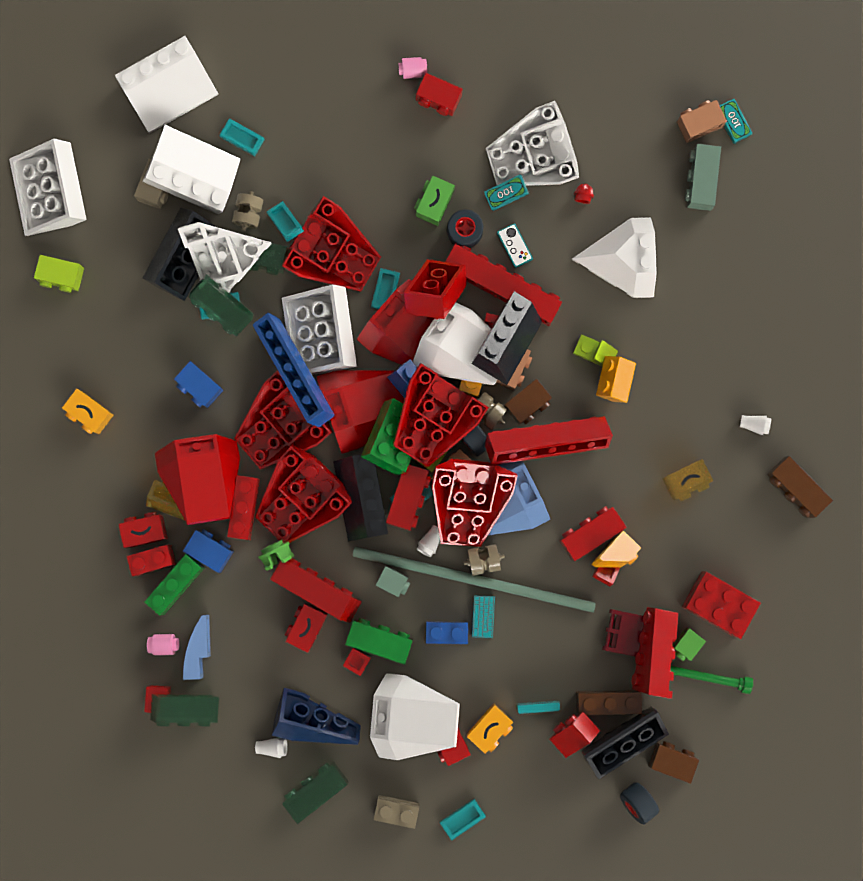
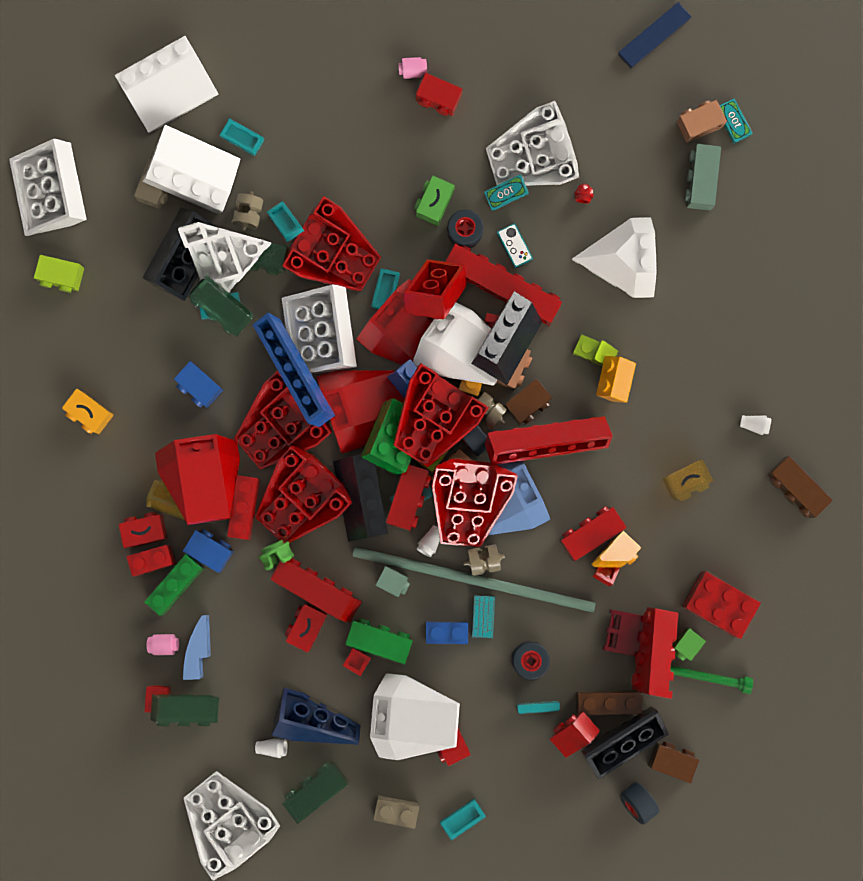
(227, 824): none -> white wedge
(489, 729): light orange brick -> none
(524, 658): none -> black wheel
(654, 35): none -> dark blue tile

